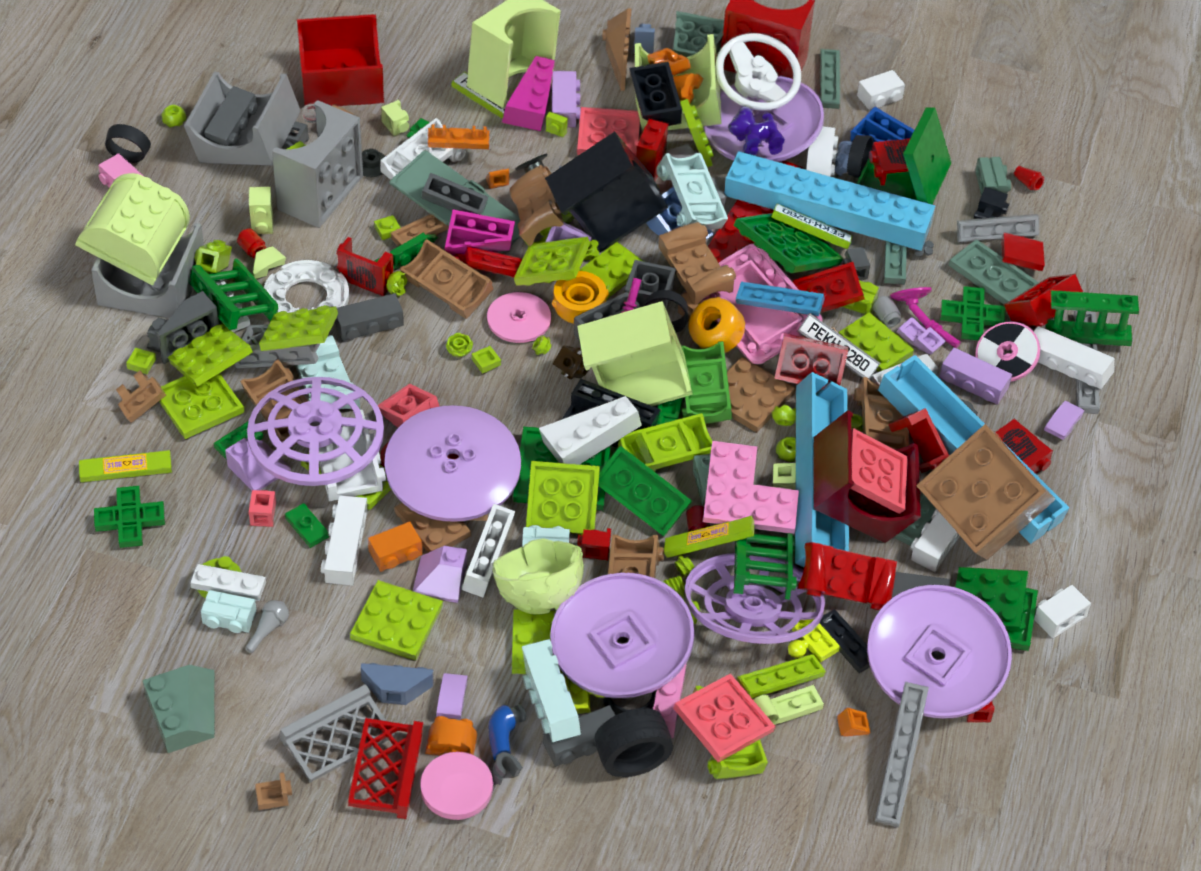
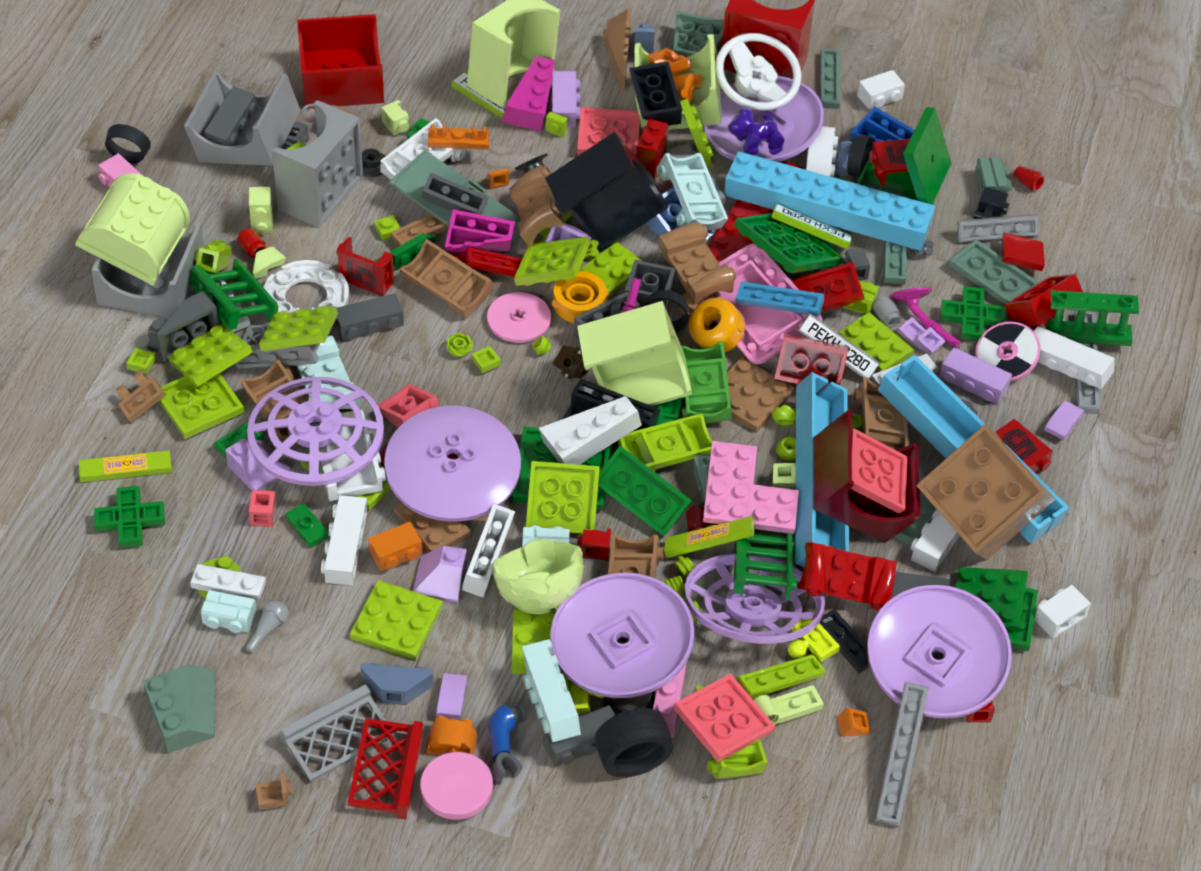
(173, 116): lime plate -> none
(396, 283): lime plate -> none
(925, 436): red panel -> none

